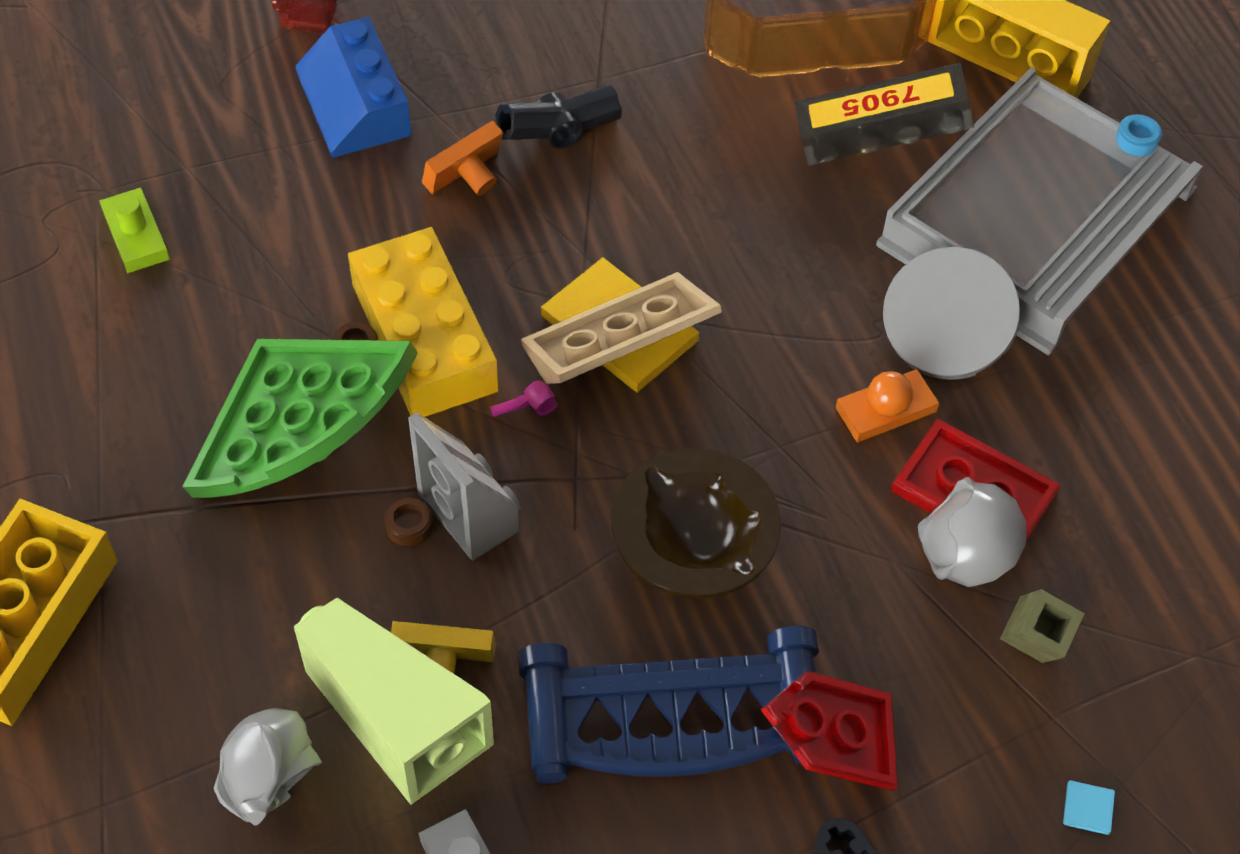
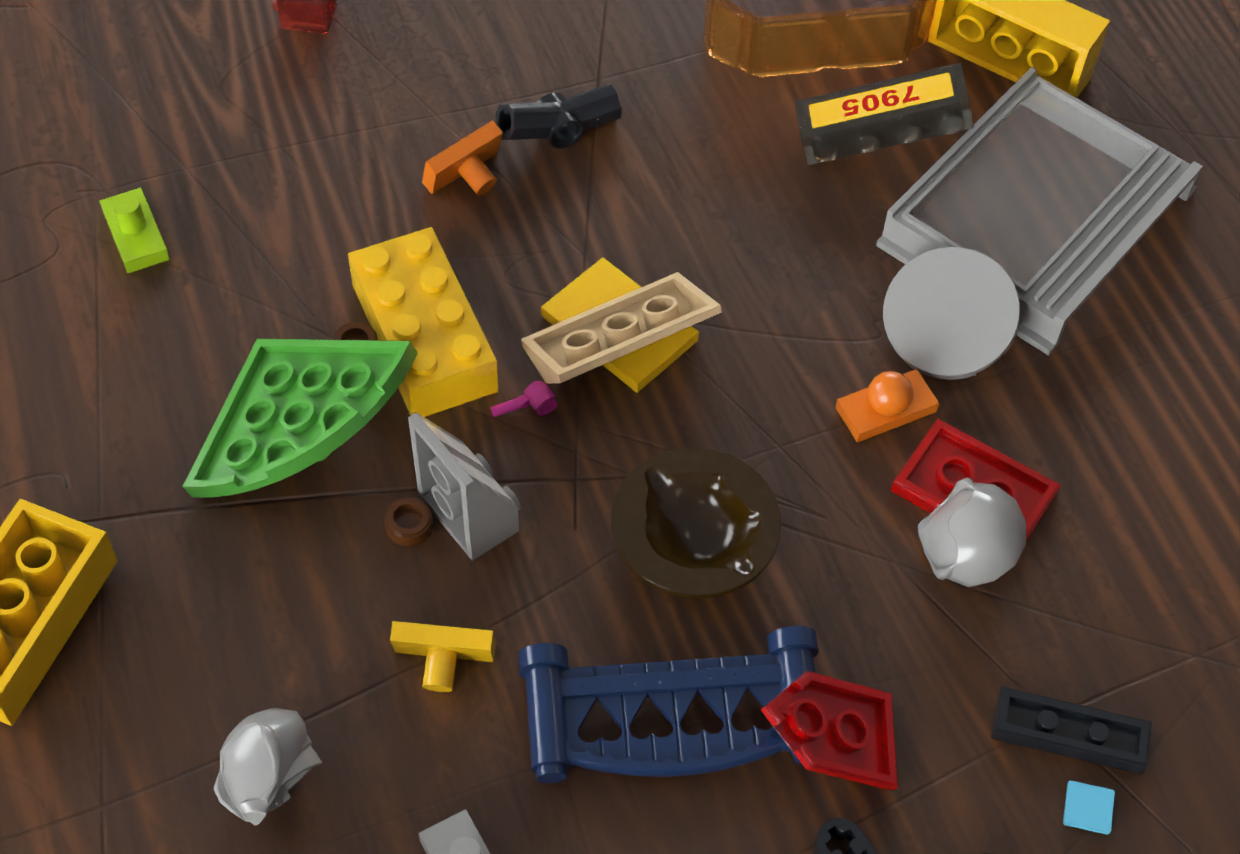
(353, 89): blue slope -> none
(395, 699): yellowish green slope -> none
(1042, 626): olive brick -> none
(1072, 730): none -> black tile
(1138, 135): dark azure tile -> none

